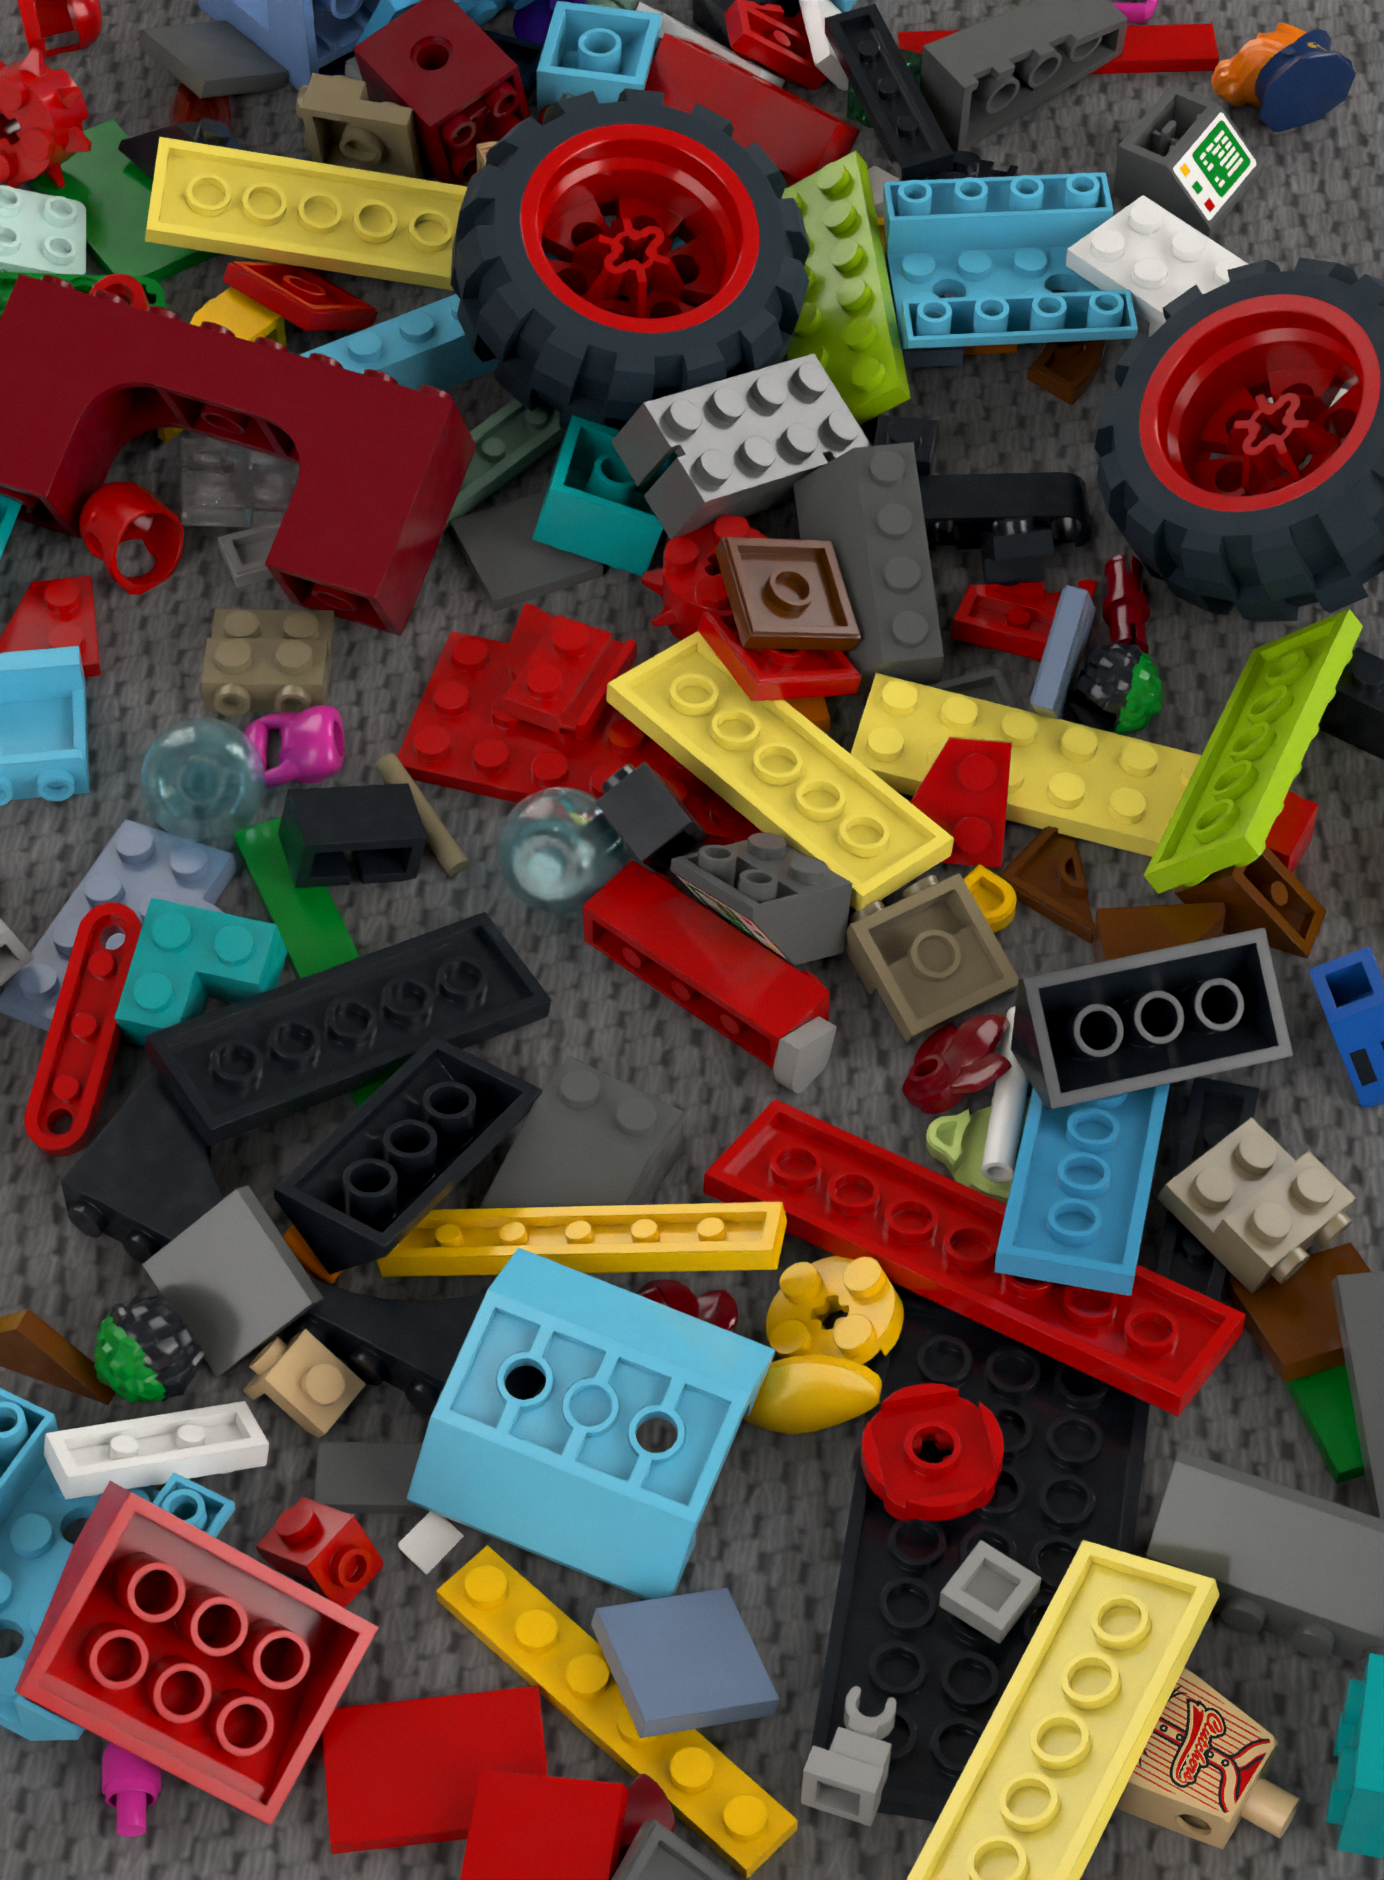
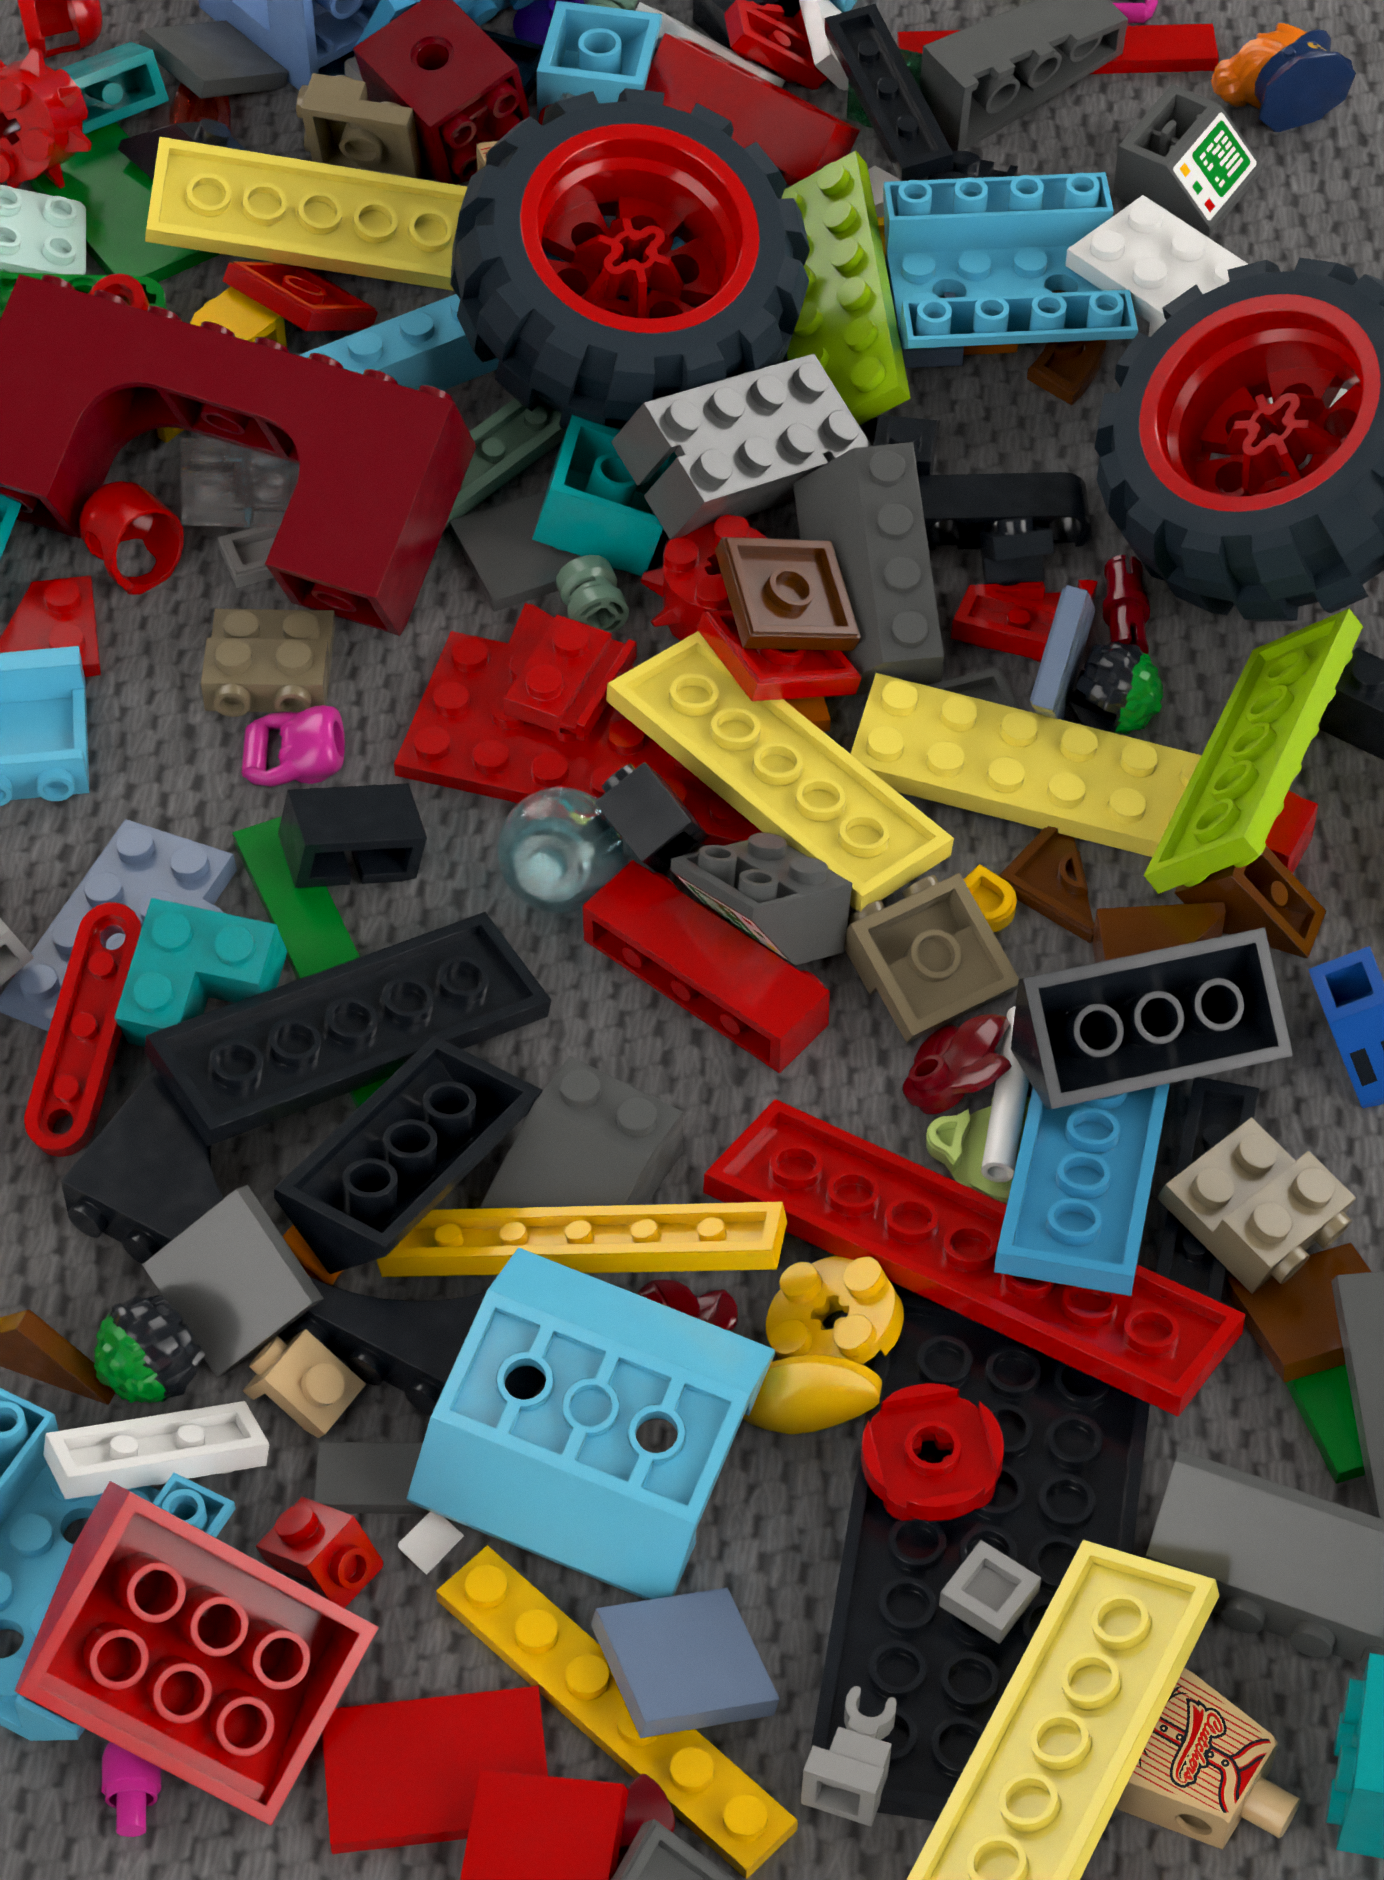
(118, 84): none -> teal brick
(202, 779): clear light blue brick -> none
(438, 836): dark tan piece -> none
(592, 593): none -> sand green wheel
(803, 1054): light grey tile -> none
(969, 798): red wing -> none

